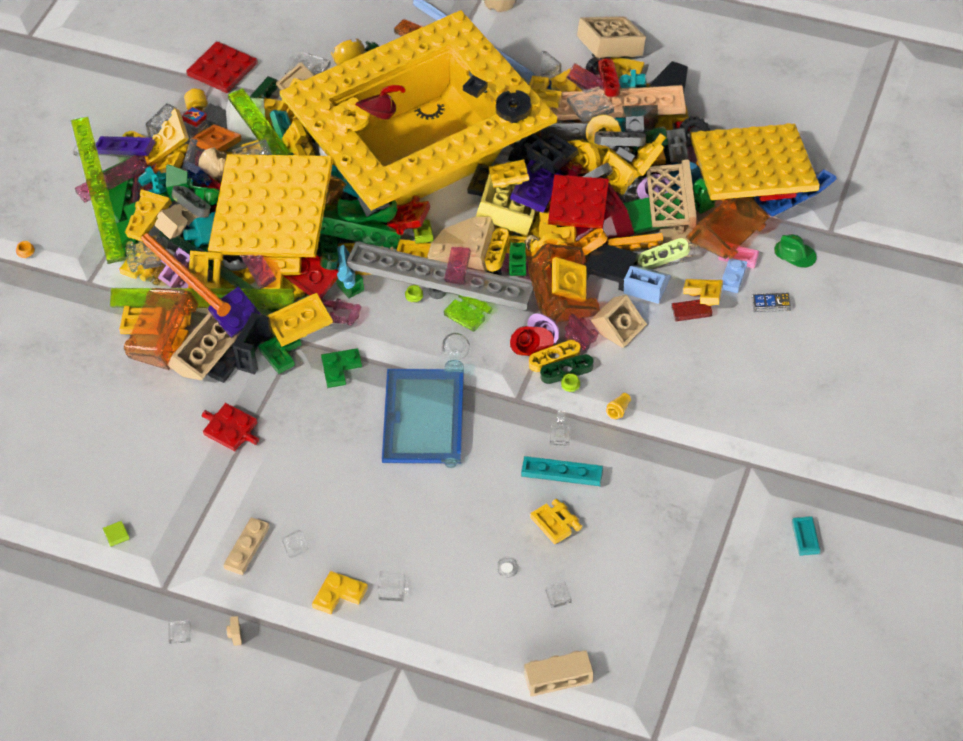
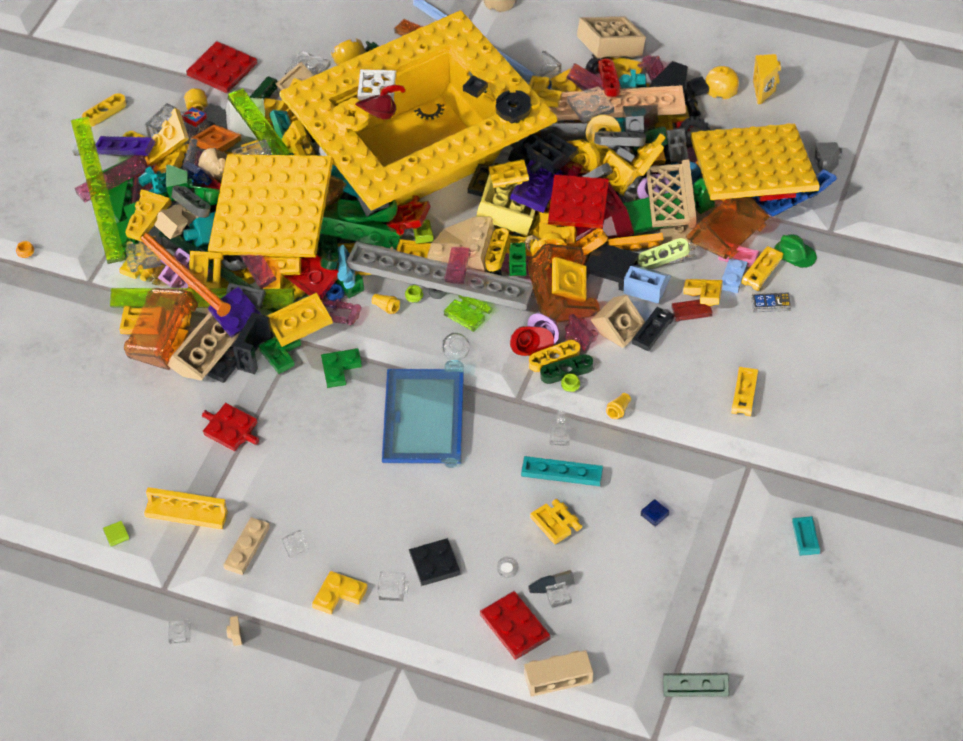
(113, 104): none -> yellow beam
(186, 510): none -> yellow fence
(255, 295): none -> dark grey tile
(335, 292): none -> blue plate
(365, 74): none -> white piece
(387, 303): none -> yellow cone
(434, 562): none -> black plate
(514, 625): none -> red plate
(539, 585): none -> piece
(652, 66): none -> clear pink bracket
(652, 329): none -> black plate
(654, 512): none -> clear blue plate
(692, 103): none -> black pin
(695, 684): none -> plate
(698, 86): none -> black plate
(722, 82): none -> yellow cylinder
(744, 390): none -> yellow plate
(762, 268): none -> yellow plate
(765, 76): none -> yellow slope
(827, 156): none -> dark grey slope

